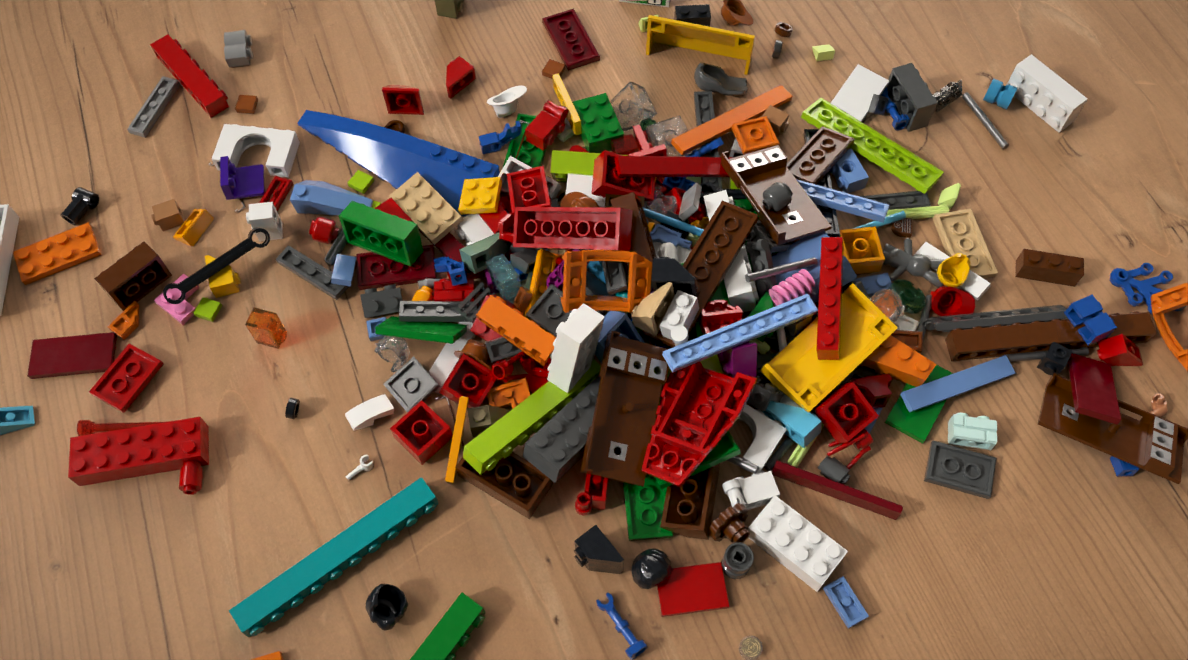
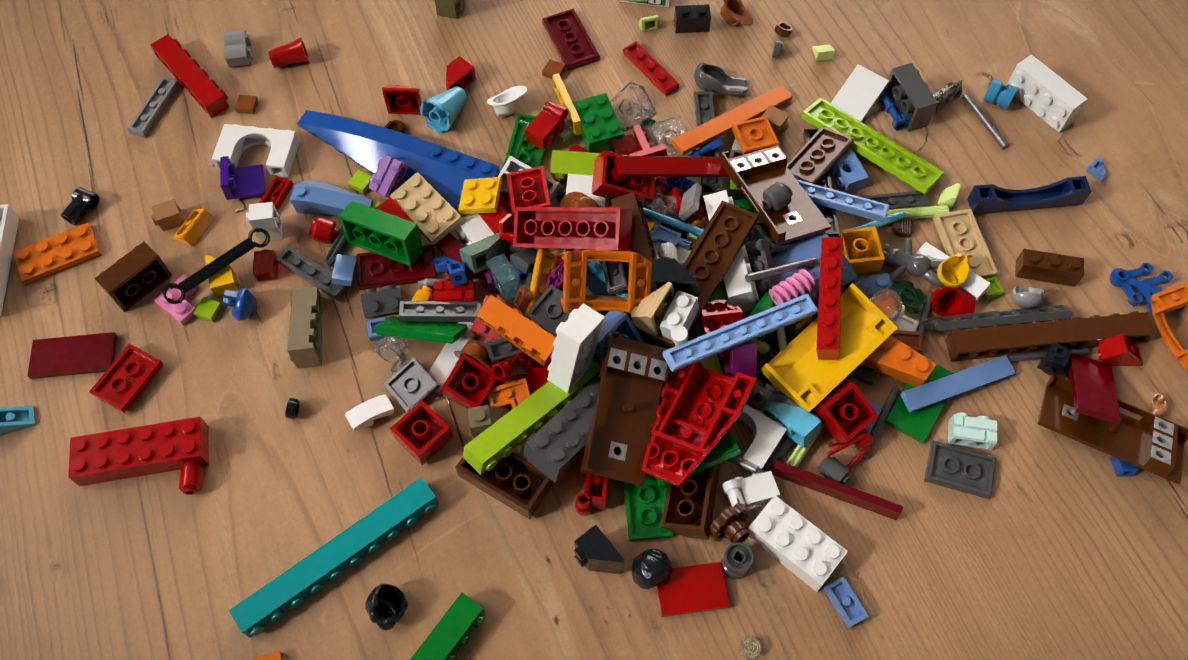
(87, 427): clear red piece -> none
(126, 321): orange tile -> none
(242, 301): none -> blue piece
(265, 265): none -> clear red brick
(266, 328): clear orange brick -> none
(289, 54): none -> red plant
(305, 328): none -> dark tan wedge
(366, 467): white hand -> none
(388, 175): none -> medium lavender brick
(443, 108): none -> medium azure cone
(457, 439): light orange tile -> none
(465, 312): dark grey tile -> none
(494, 141): blue piece -> none
(622, 626): blue piece -> none
(651, 68): none -> red tile
(700, 38): yellow slope -> none
(875, 389): dark red brick -> none
(878, 104): flat silver tile -> none
(882, 418): none -> dark grey bar
(995, 290): none -> lime tile
(996, 199): none -> dark blue arch
(1027, 296): none -> light grey hair
(1089, 312): blue piece -> none
(1097, 169): none -> medium blue tile

